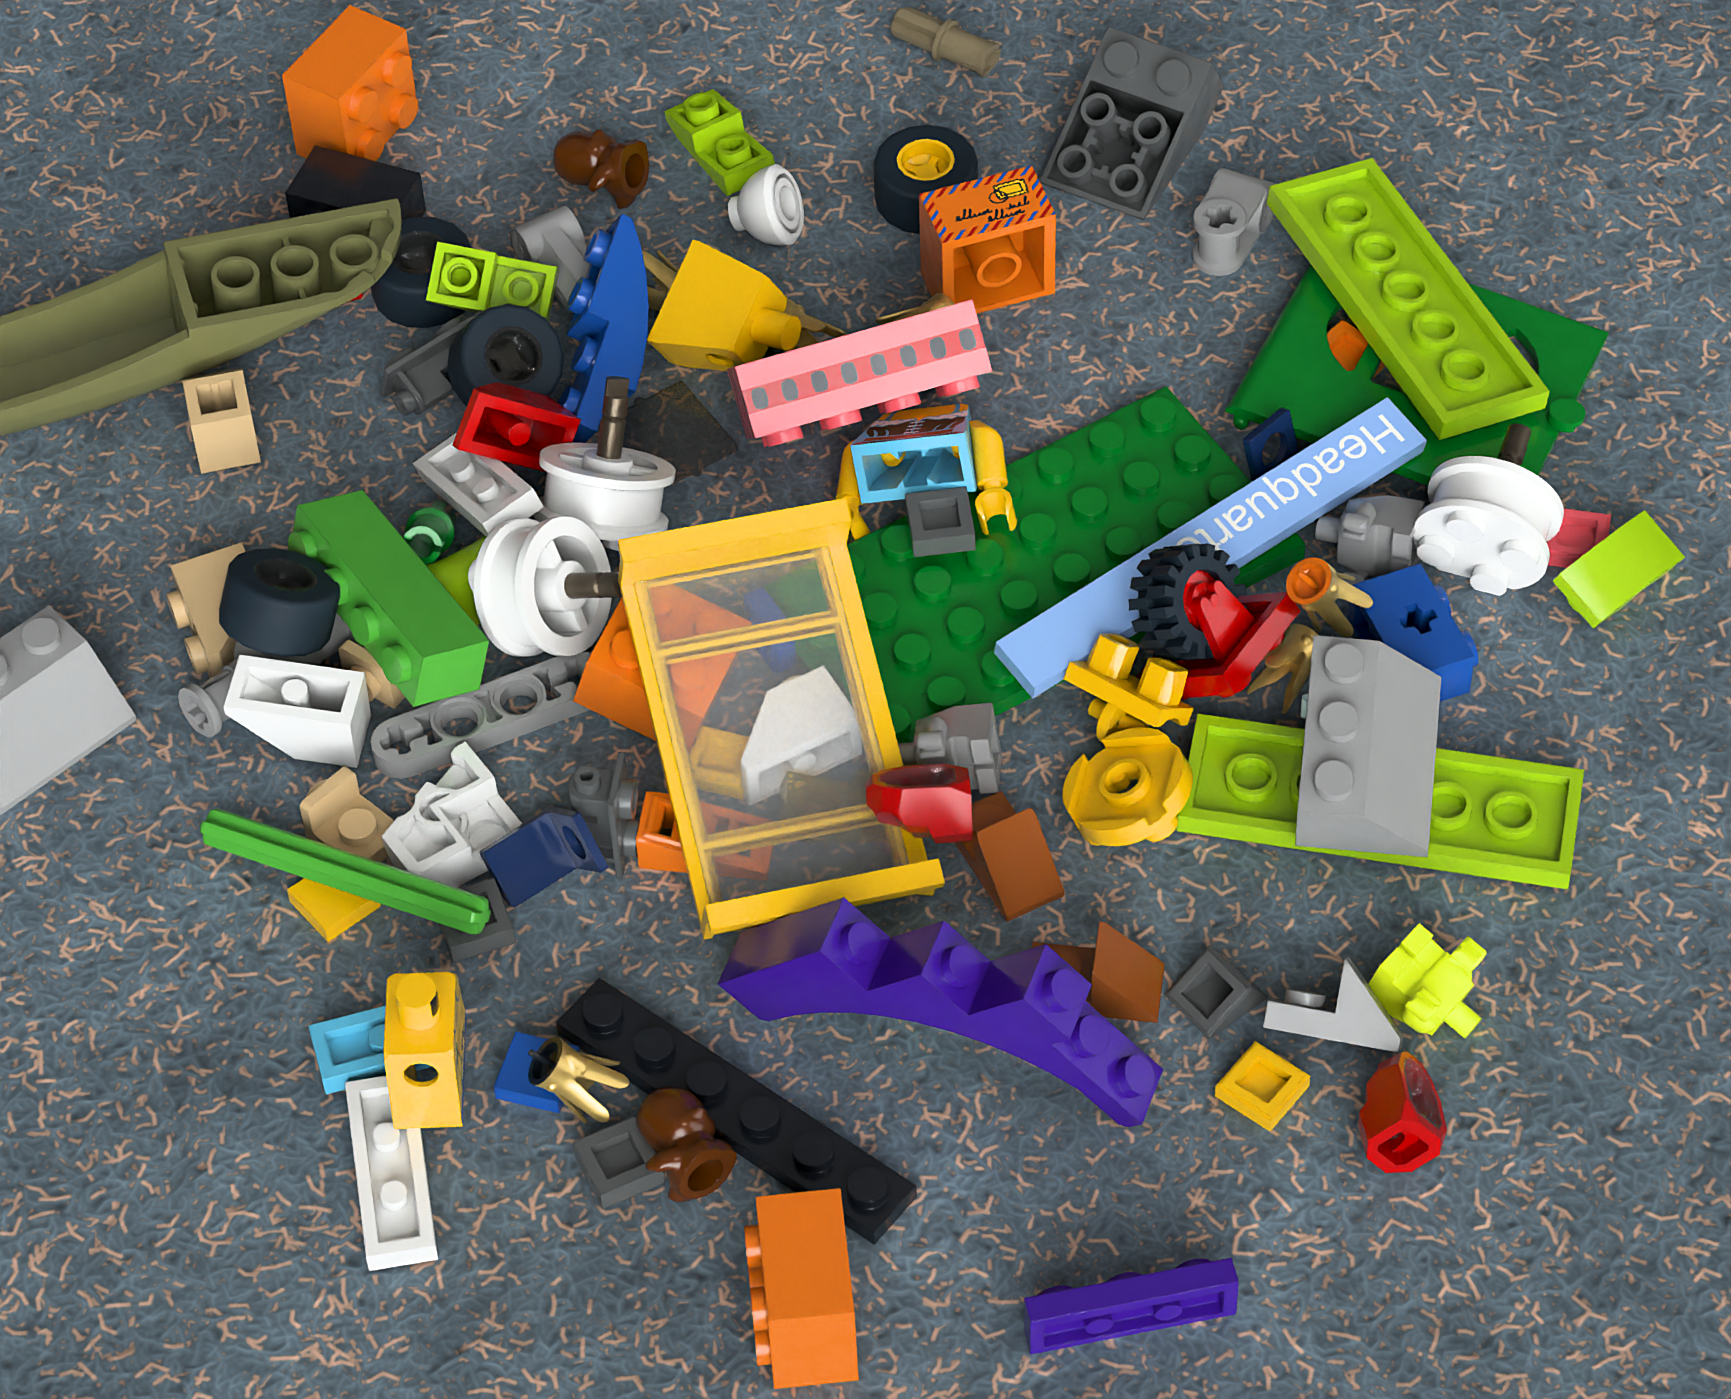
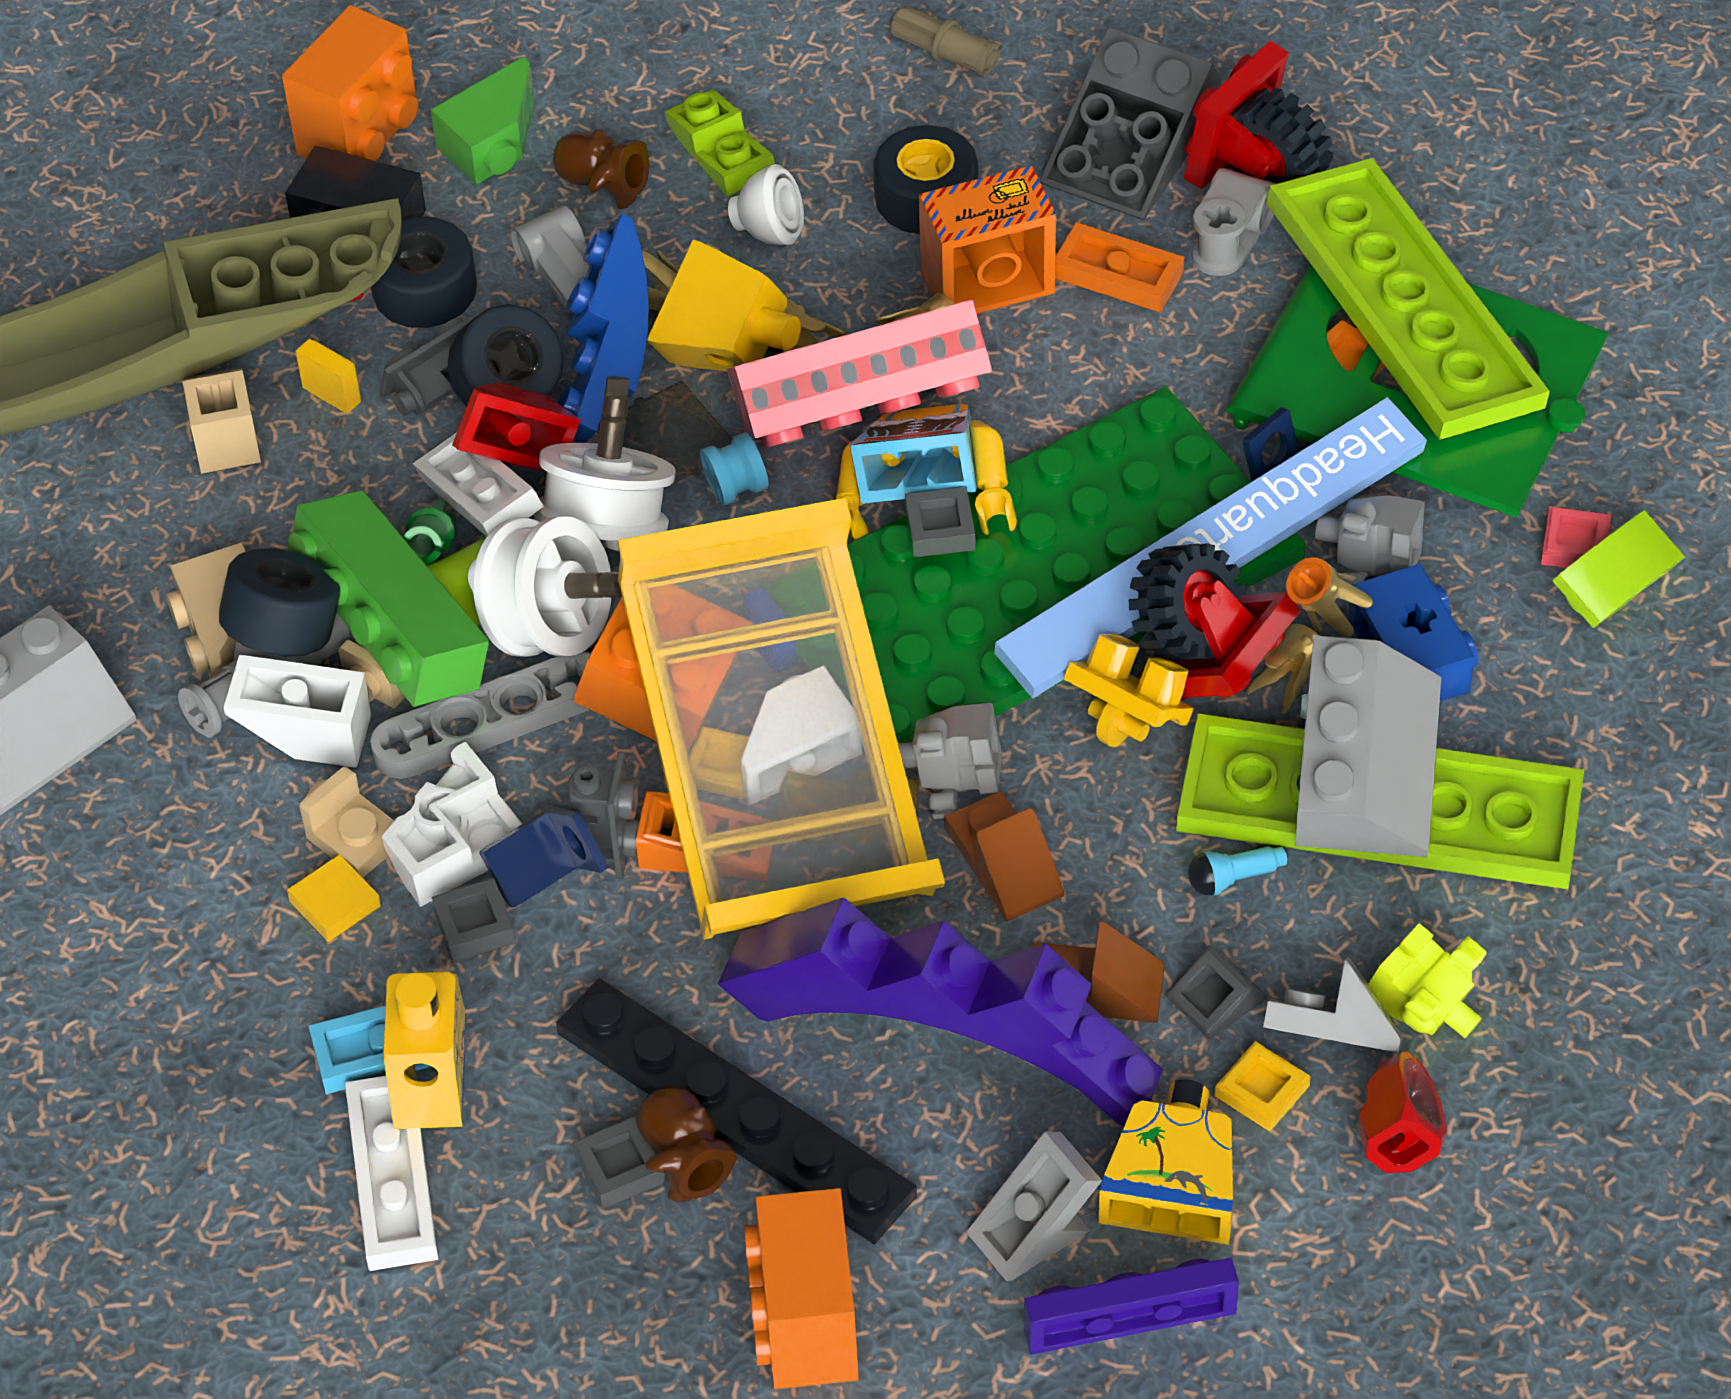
(328, 375): none -> yellow tile
(346, 871): bright green axle -> none
(482, 279): lime slope -> none
(487, 123): none -> bright green slope
(513, 1079): blue tile -> none
(570, 1074): pearl gold piece -> none
(734, 468): none -> medium azure wheel
(924, 800): red rock -> none
(1036, 1207): none -> light grey slope
(1118, 267): none -> orange plate
(1146, 809): yellow plate -> none
(1172, 1168): none -> torso
(1215, 872): none -> medium azure piece
(1255, 126): none -> plate
(1490, 518): white wheel -> none

